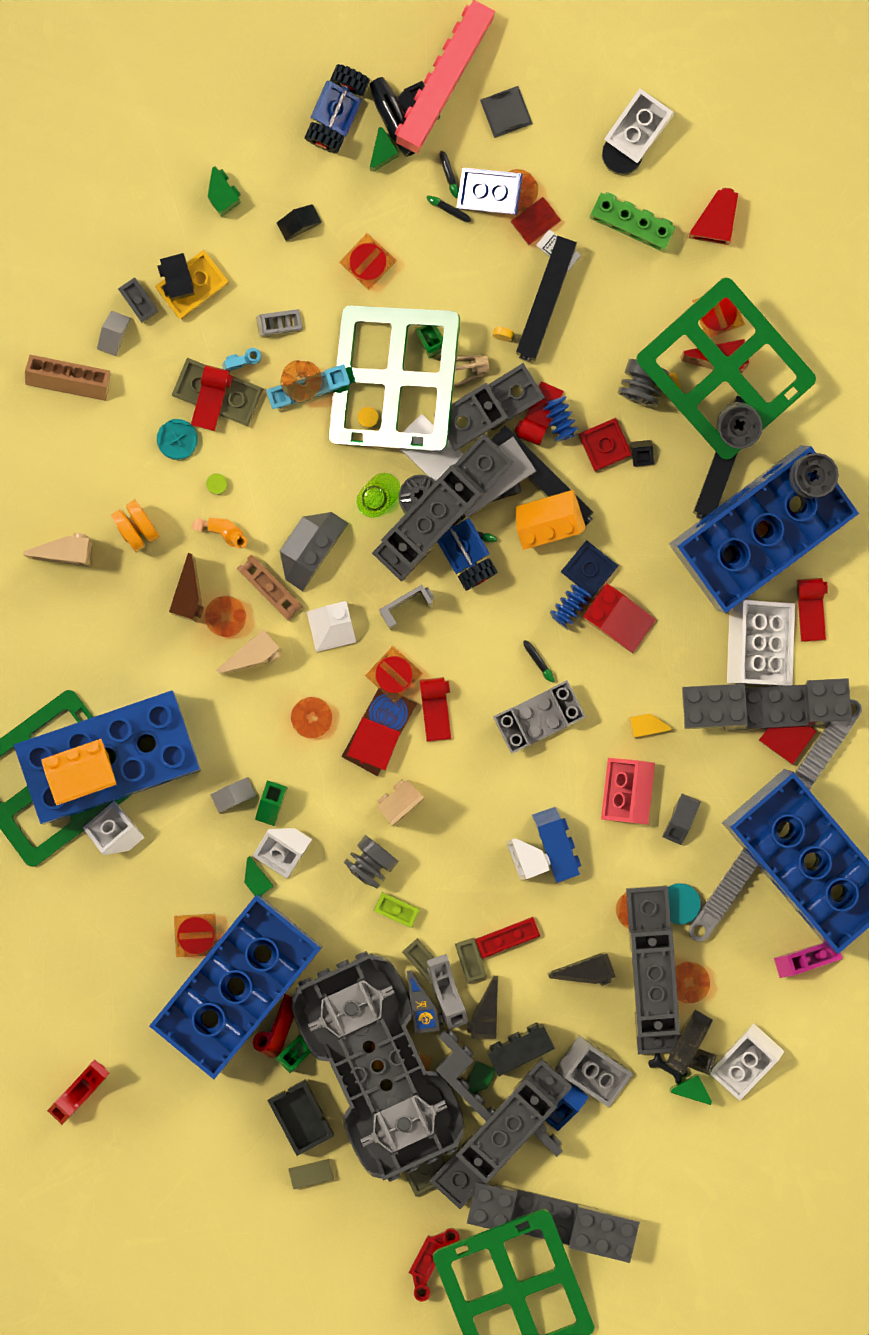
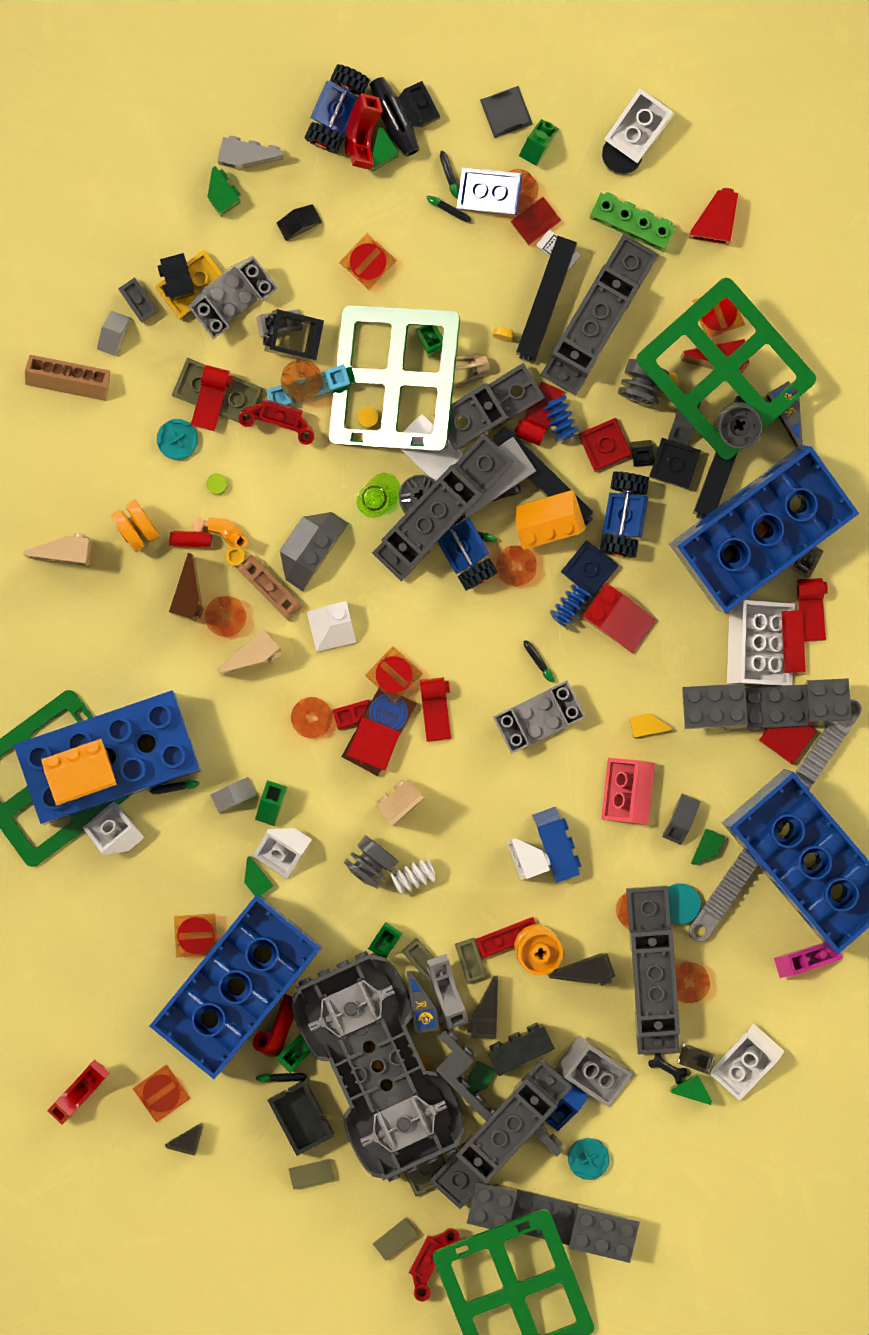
(161, 1093): none -> clear orange piece
(188, 1141): none -> clear smoke slope
(189, 784): none -> black piece
(190, 539): none -> red piece
(231, 295): none -> light grey slope
(234, 362): medium azure plate -> none
(235, 556): none -> yellow tile
(242, 155): none -> light grey slope
(278, 415): none -> red plate
(281, 1077): none -> black piece
(313, 338): none -> black window
(350, 714): none -> red tile
(360, 129): none -> red arch
(385, 611): light grey panel -> none
(385, 940): none -> green slope
(395, 1238): none -> olive tile
(396, 909): lime plate -> none
(413, 876): none -> white piece
(445, 76): coral brick -> none
(504, 566): none -> clear orange plate
(527, 953): none -> light orange wheel
(538, 142): none -> green slope
(588, 1158): none -> teal tile
(599, 314): none -> dark grey bracket
(625, 514): none -> plate
(675, 463): none -> black plate
(681, 428): none -> dark grey slope
(689, 1041): clear smoke slope -> none
(708, 846): none -> green tile
(791, 416): none -> slope
(793, 641): none -> red tile
(807, 563): none -> clear smoke slope
(824, 471): dark grey wheel -> none

